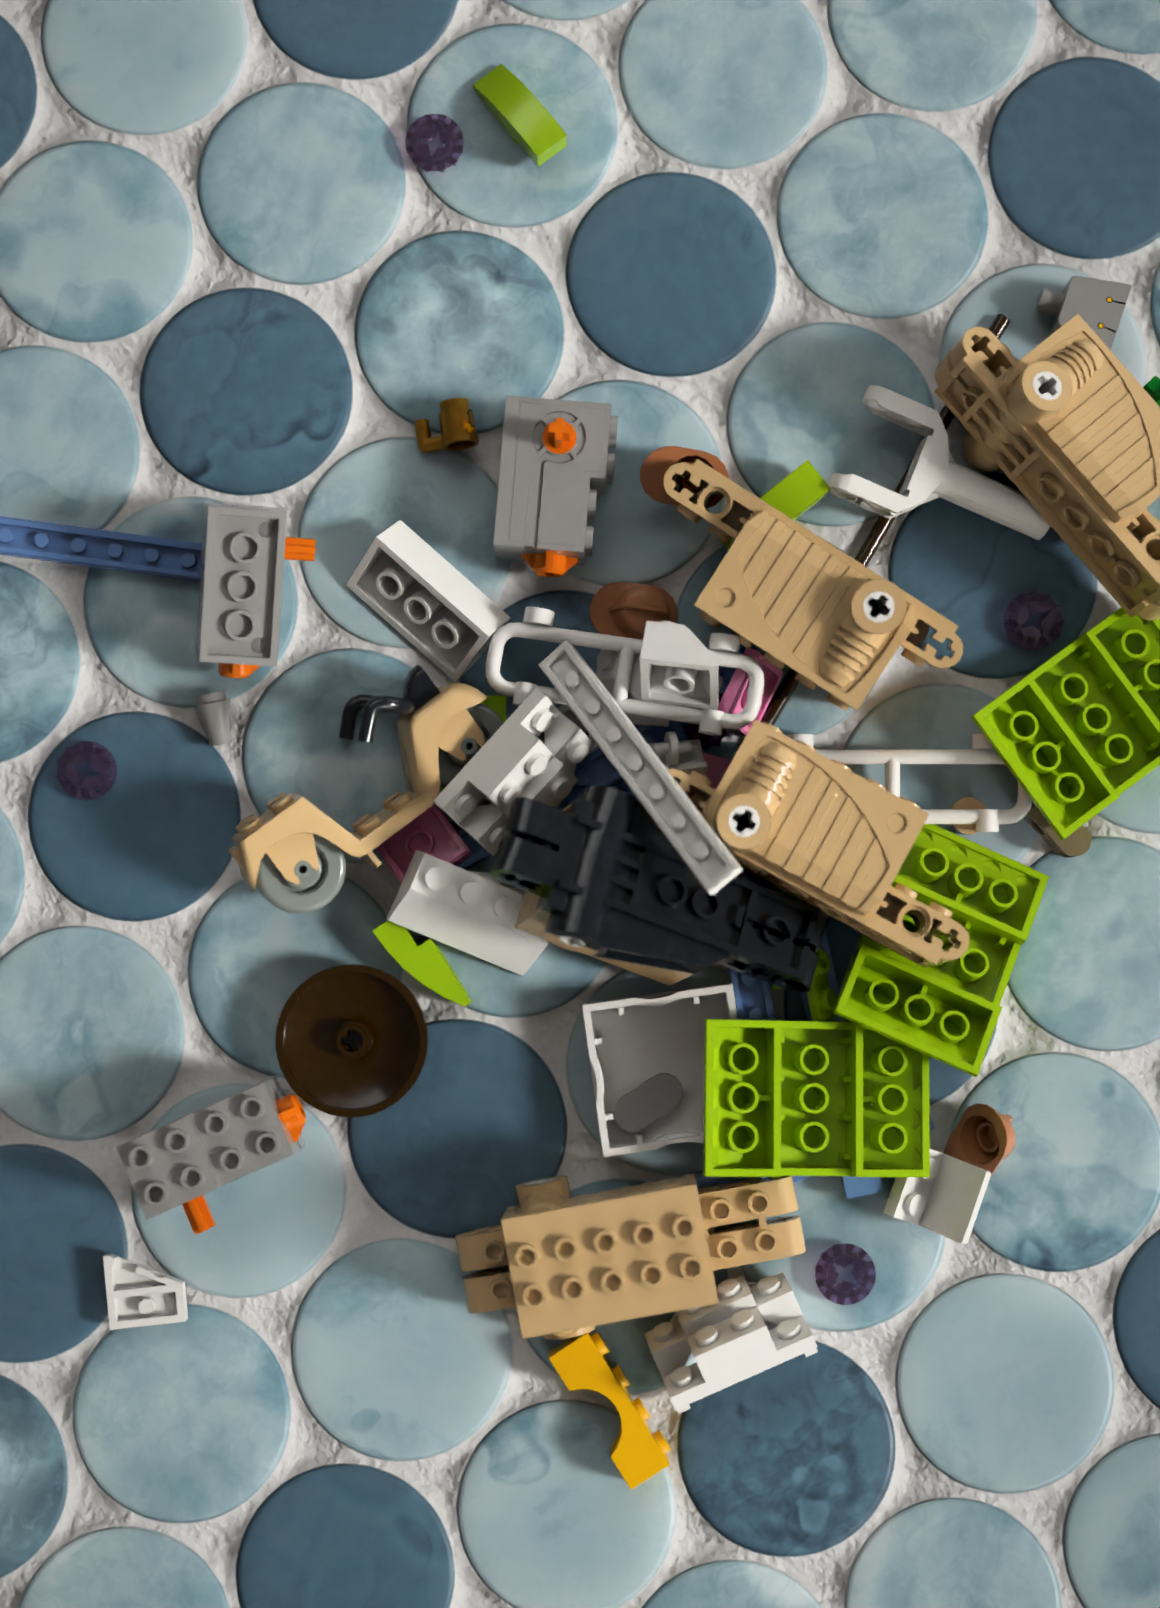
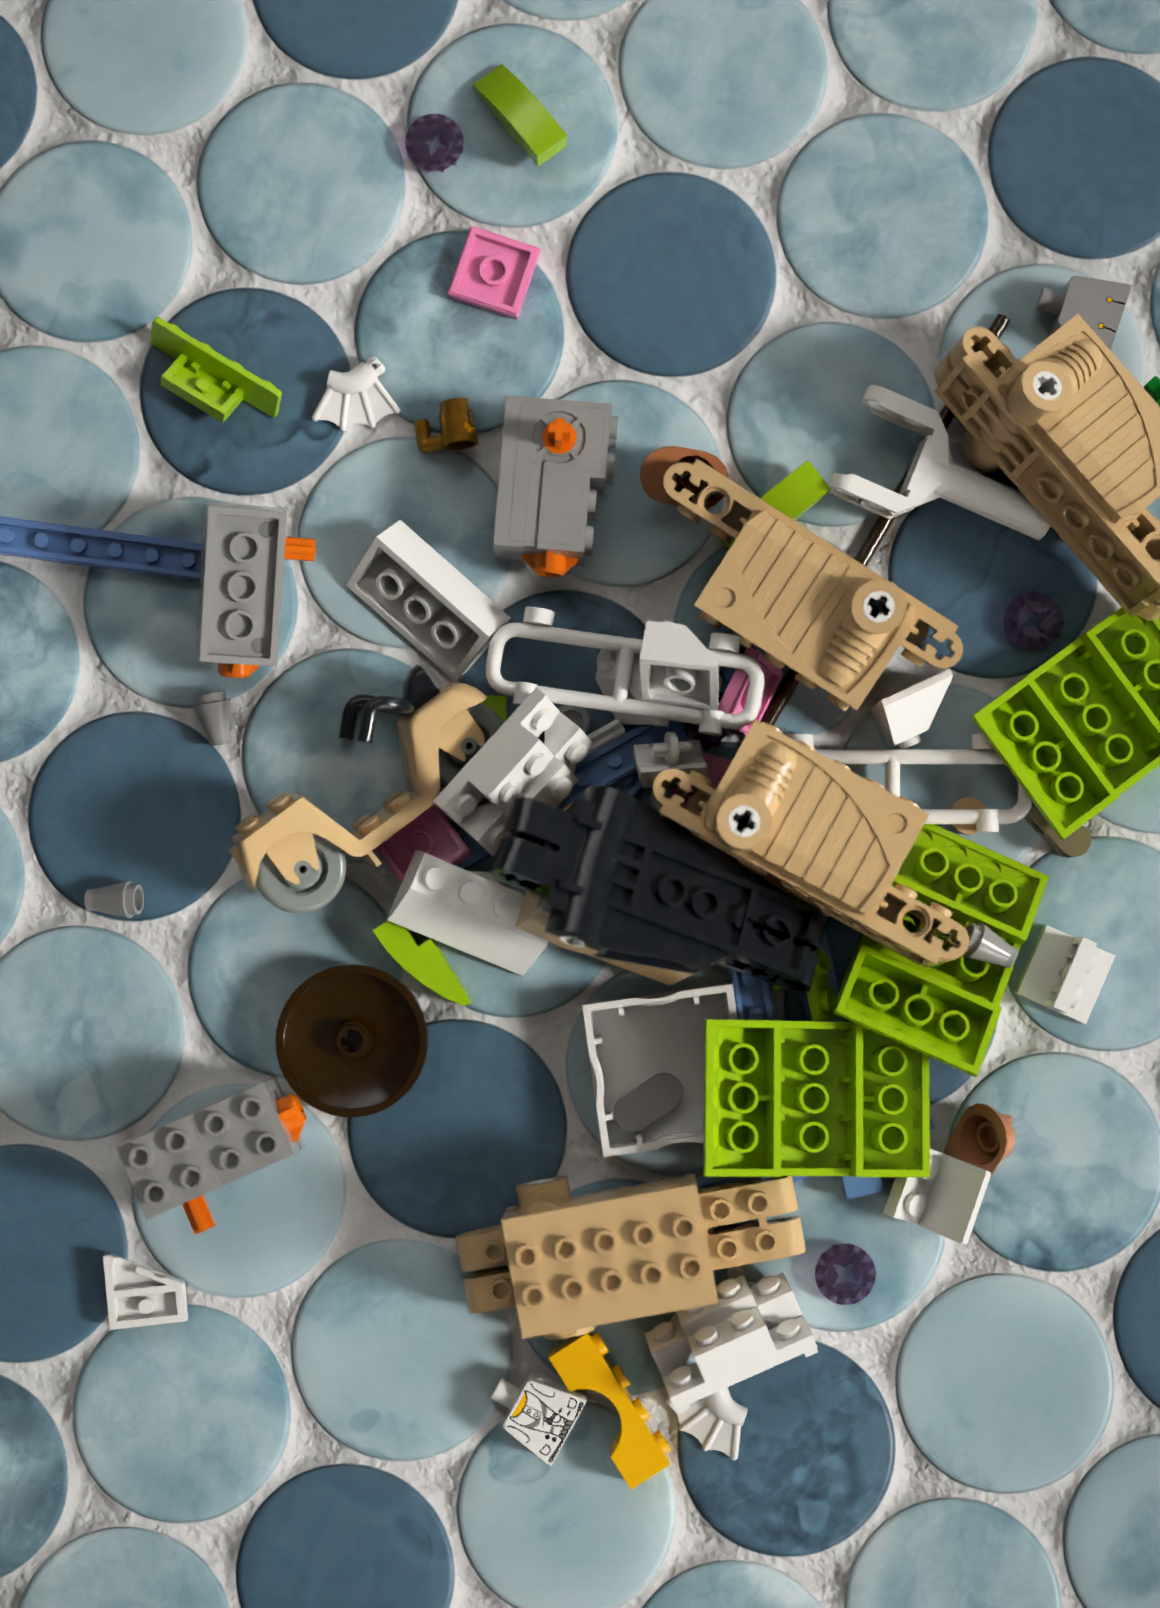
(93, 786): clear purple gear -> none
(117, 899): none -> light grey cone
(208, 377): none -> lime bracket
(356, 397): none -> white arm
(494, 272): none -> bright pink tile
(539, 1413): none -> torso
(625, 607): nougat piece -> none
(640, 768): white tile -> none
(714, 1422): none -> white arm
(910, 711): none -> white slope
(988, 946): none -> light grey cone
(1065, 974): none -> white bracket

